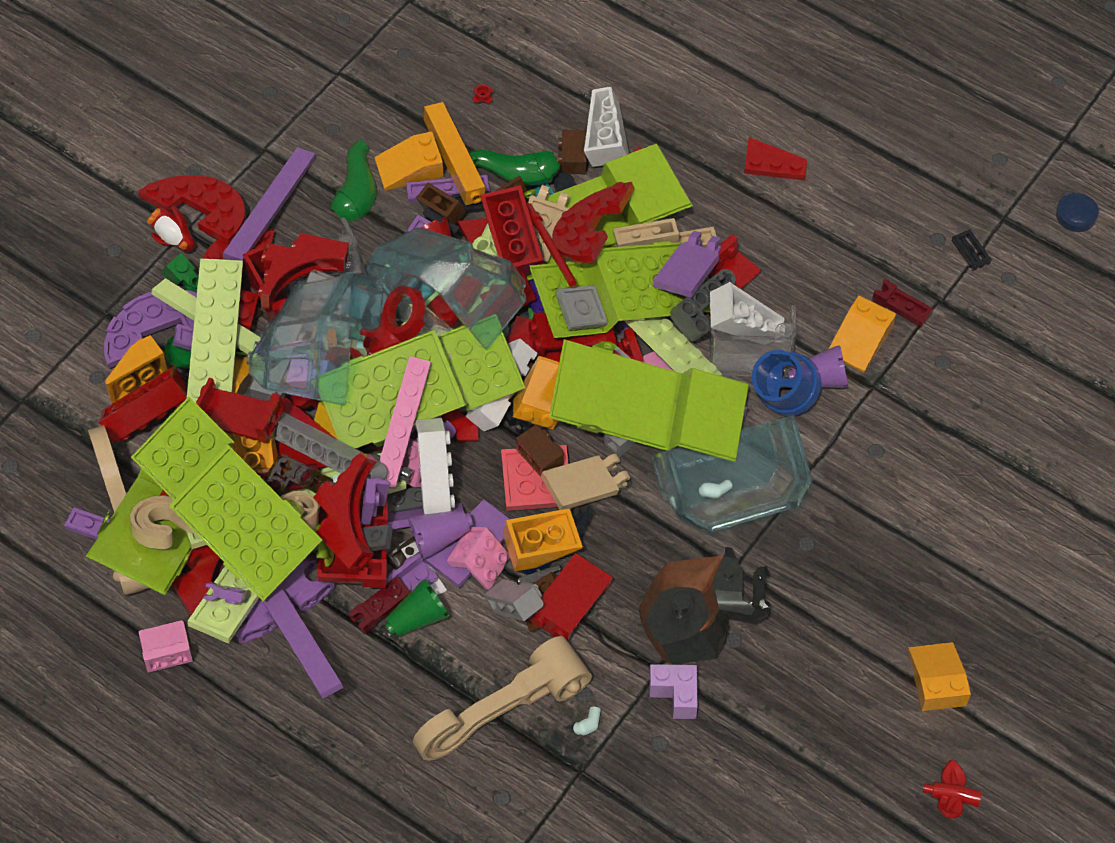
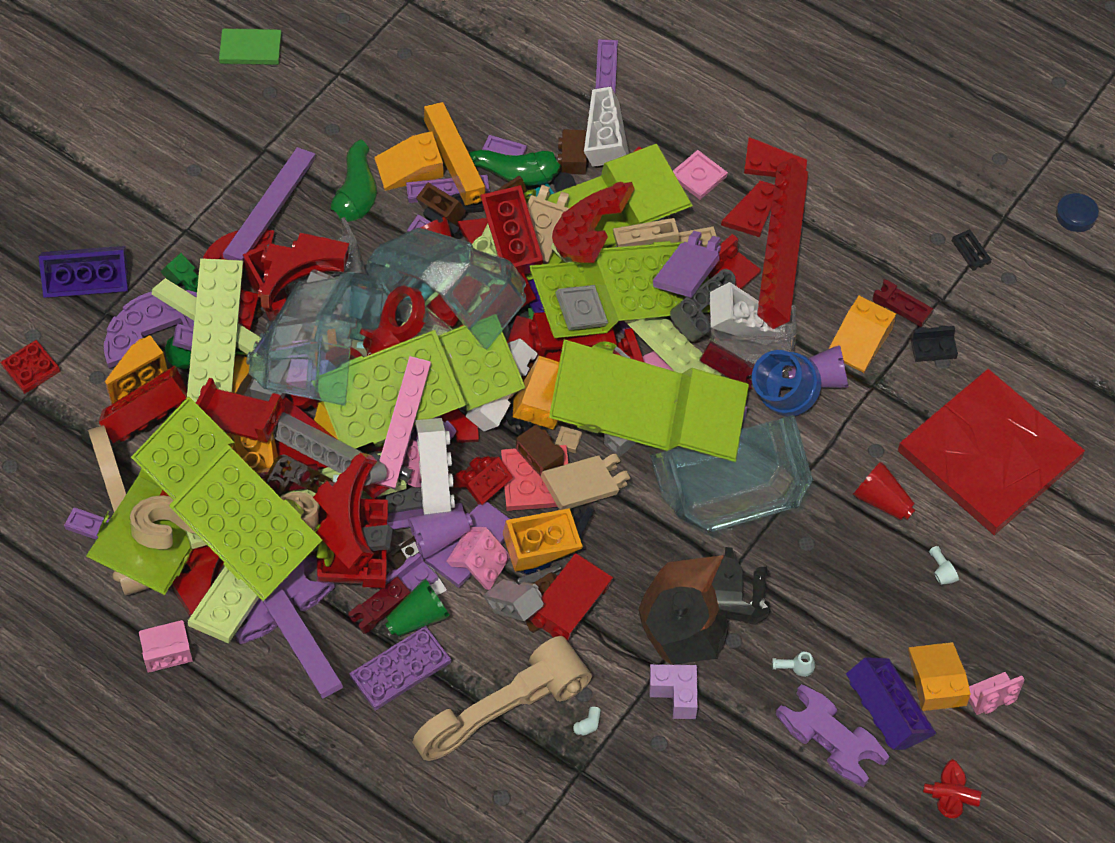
(30, 366): none -> red tile
(84, 271): none -> dark purple slope
(171, 229): animal -> none
(206, 194): red plate -> none
(230, 594): medium lavender plate -> none
(250, 46): none -> bright green tile
(374, 495): medium lavender bracket -> none
(400, 668): none -> medium lavender tile
(483, 94): red plate -> none
(483, 477): none -> red bracket
(504, 146): none -> medium lavender tile
(537, 222): red bar -> none
(570, 438): none -> tan tile
(606, 64): none -> medium lavender tile
(699, 174): none -> bright pink tile
(715, 490): light aqua arm -> none
(727, 363): none -> dark red plate
(752, 211): none -> red wing
(782, 244): none -> red brick
(799, 667): none -> light aqua bar
(845, 746): none -> medium lavender piece
(885, 493): none -> red cone
(890, 703): none -> dark purple slope
(934, 343): none -> black bracket
(945, 573): none -> light aqua bar
(991, 451): none -> red tile
(994, 692): none -> bright pink bracket

